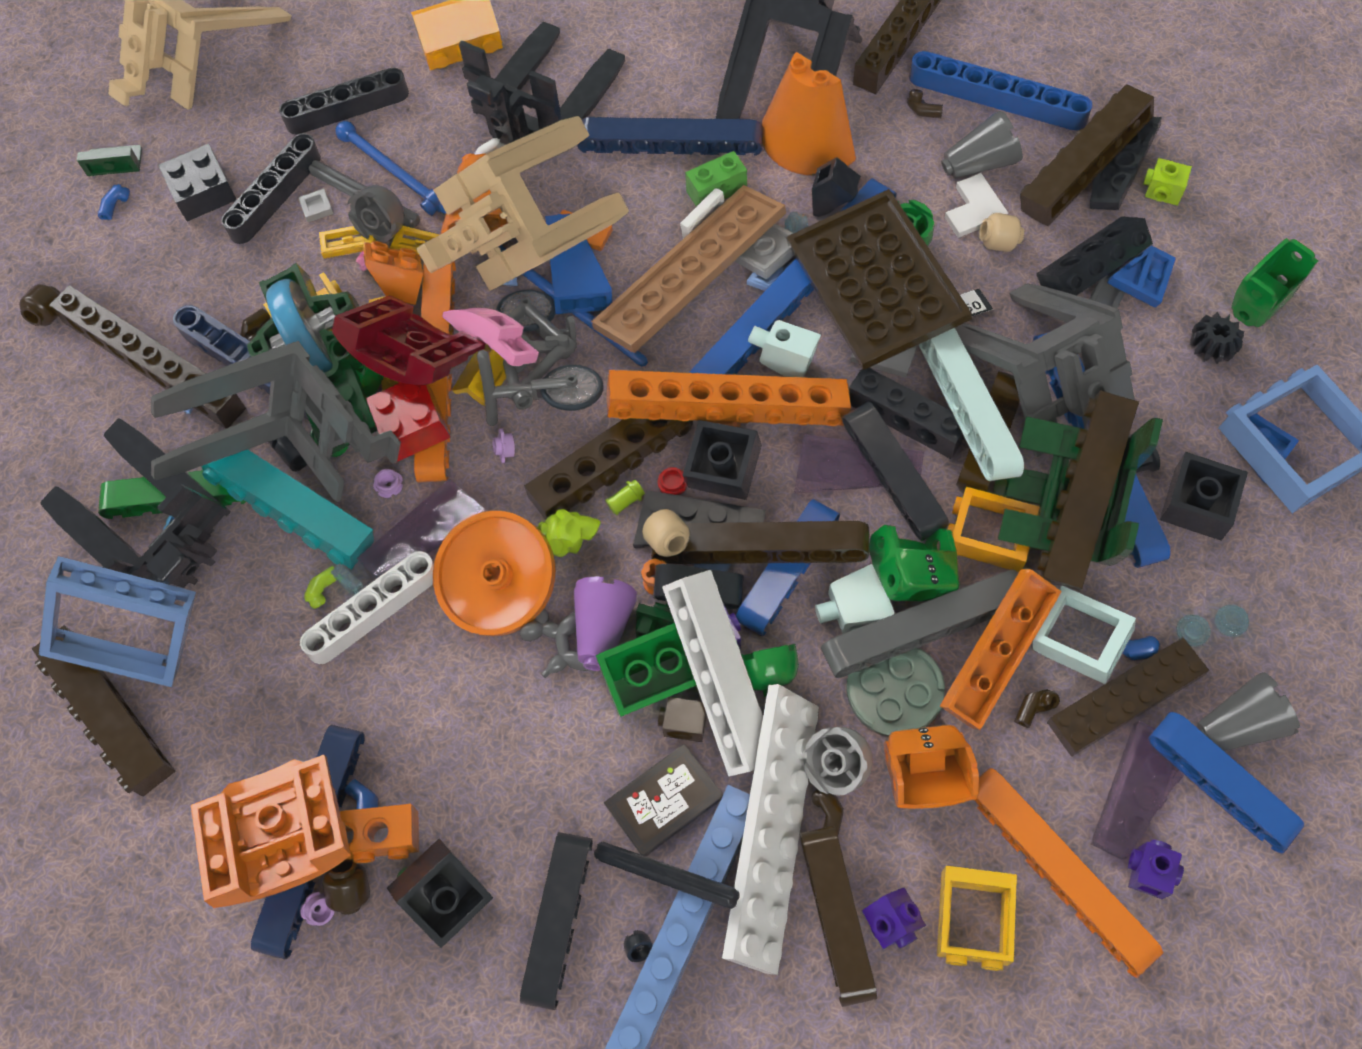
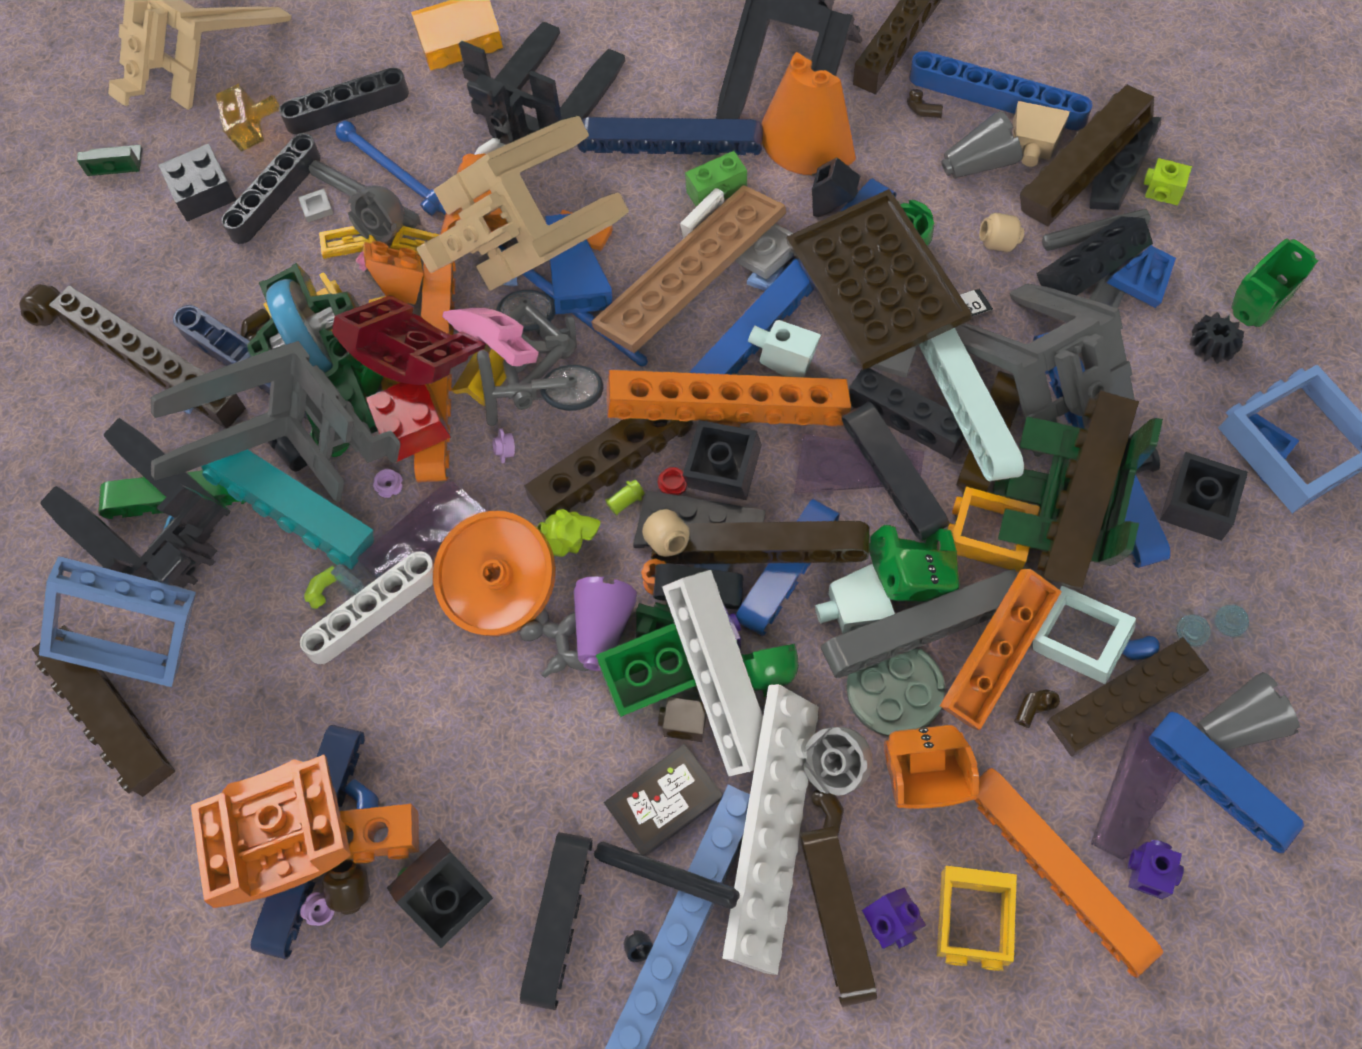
(109, 200): blue arm -> none
(243, 116): none -> clear yellow brick
(796, 222): clear light blue plate -> none
(980, 204): white tile -> none
(1038, 130): none -> tan torso
(1083, 232): none -> dark grey axle

